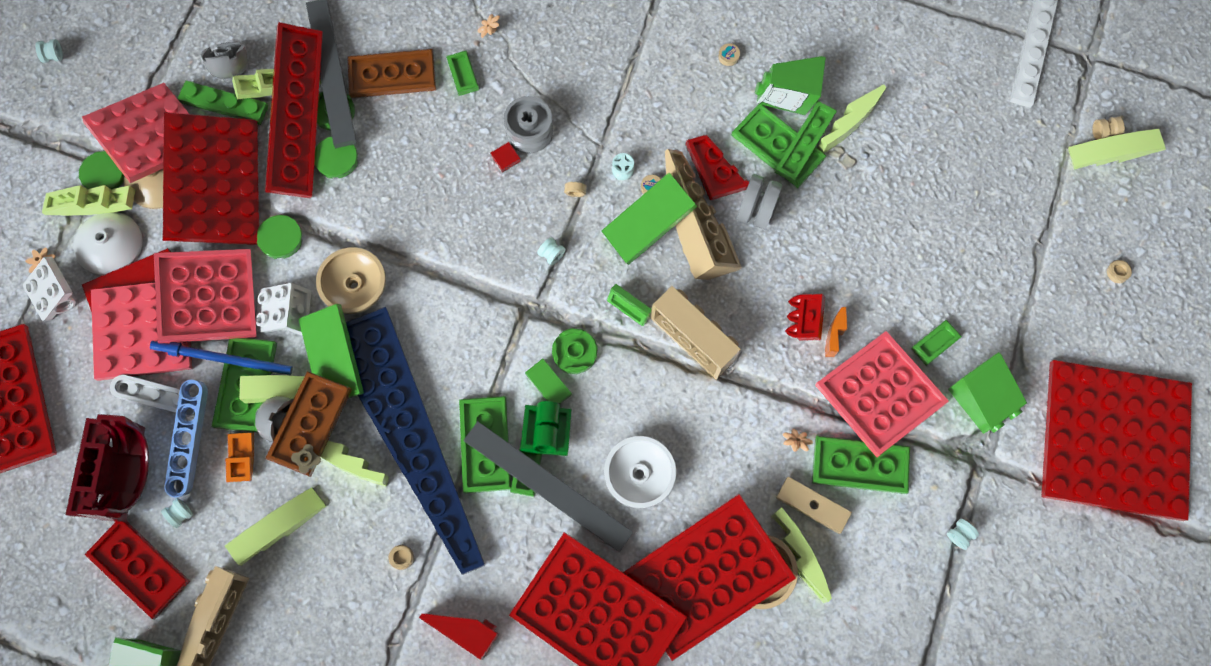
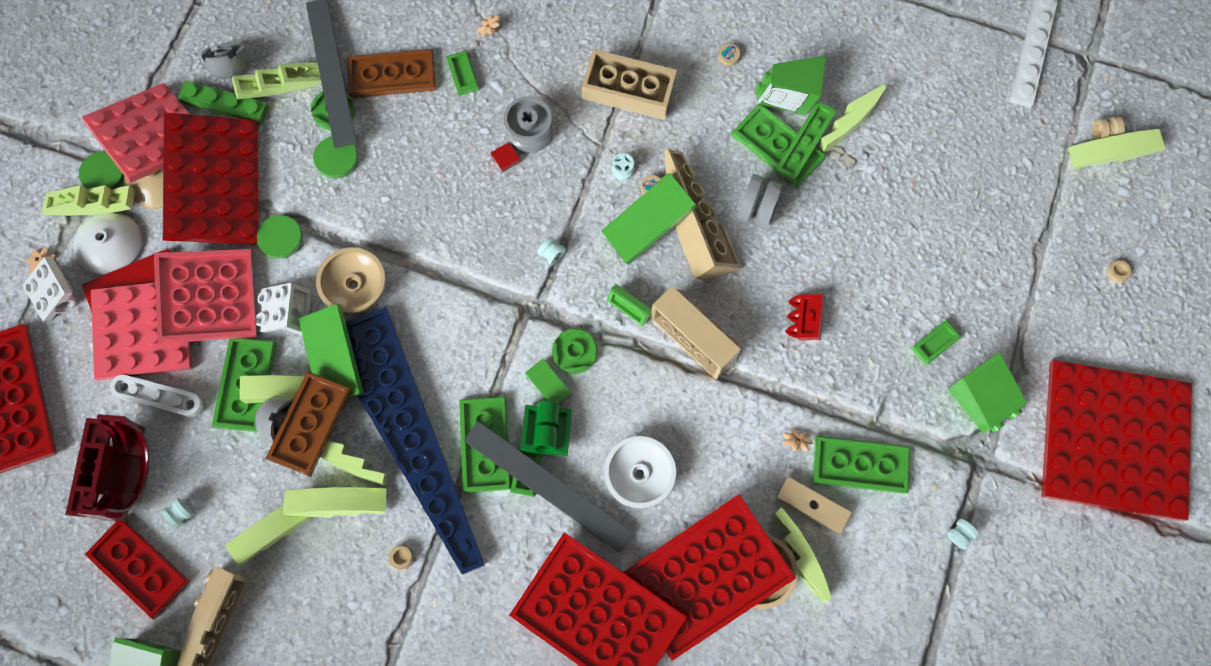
(49, 51): light aqua wheel -> none
(176, 349): blue bar -> none
(178, 448): light blue beam -> none
(240, 457): orange slope -> none
(294, 111): red plate -> none
(313, 459): dark tan plate -> none
(334, 501): none -> yellowish green slope
(468, 633): red slope -> none
(575, 189): tan tile -> none
(628, 84): none -> tan brick
(713, 169): red wing -> none
(837, 327): orange slope -> none
(881, 393): coral plate -> none

